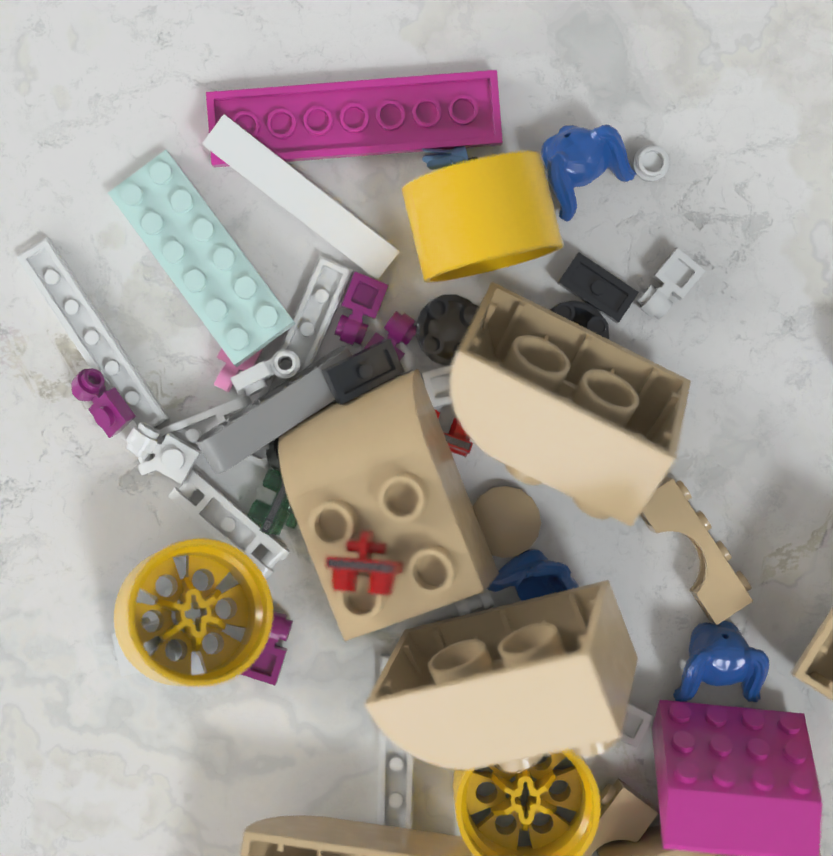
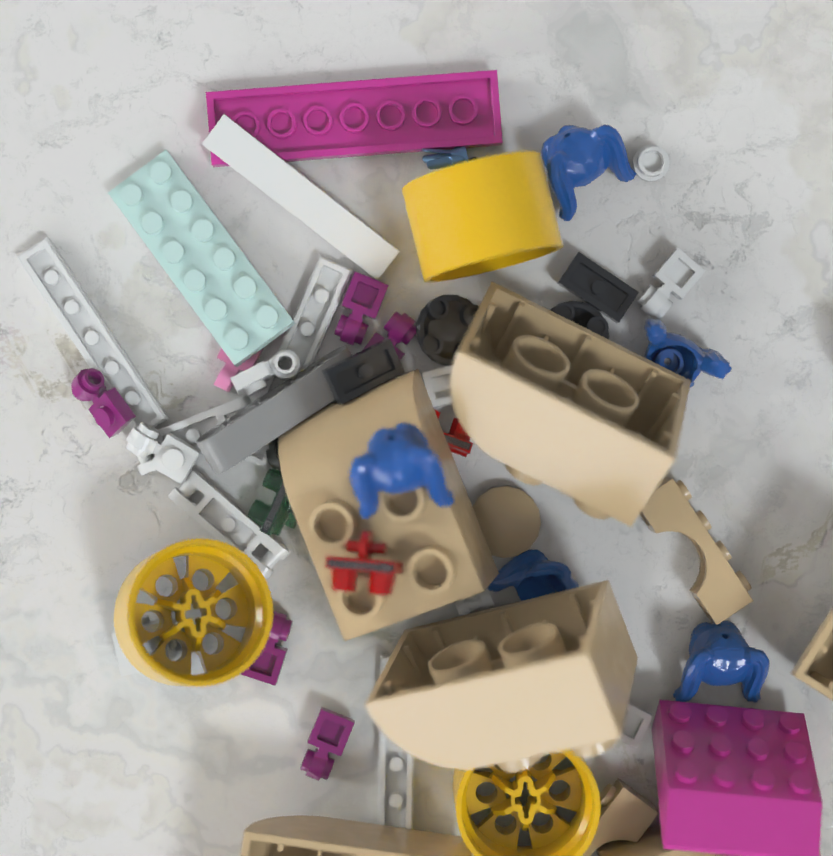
(329, 735): none -> magenta plate
(397, 464): none -> blue hair
(685, 355): none -> blue hair

